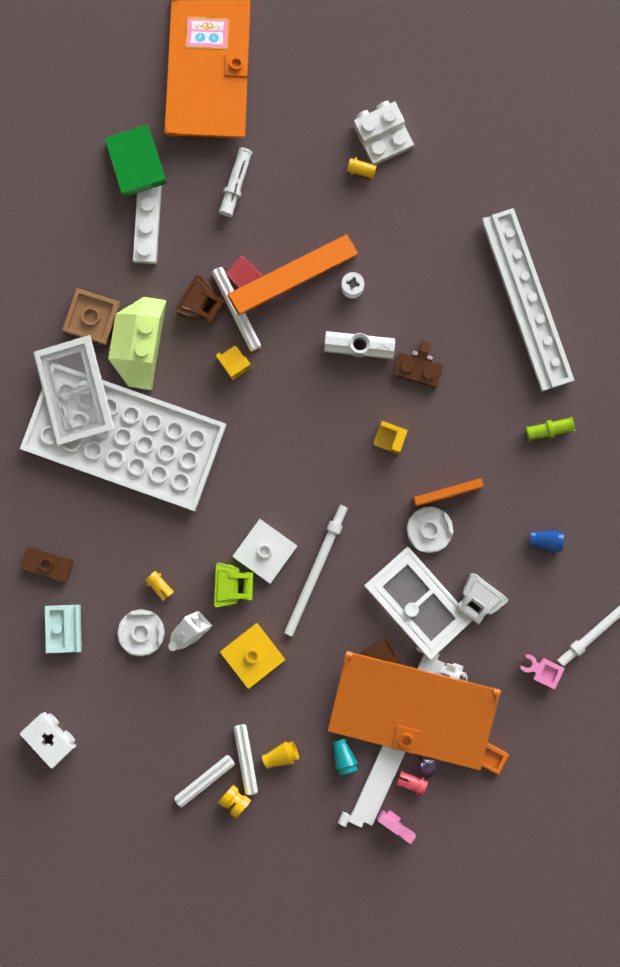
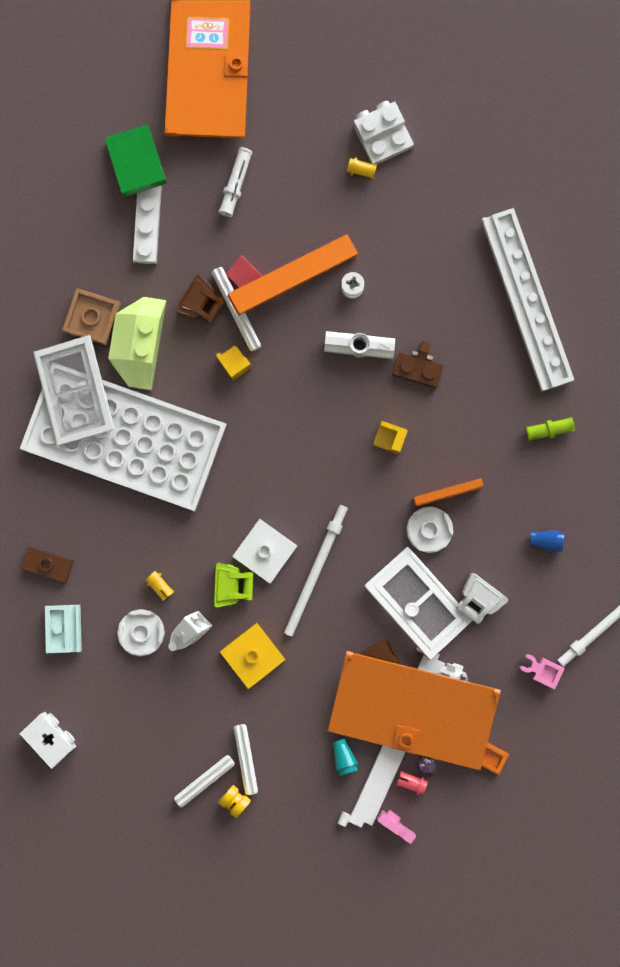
(282, 755): yellow cone -> none

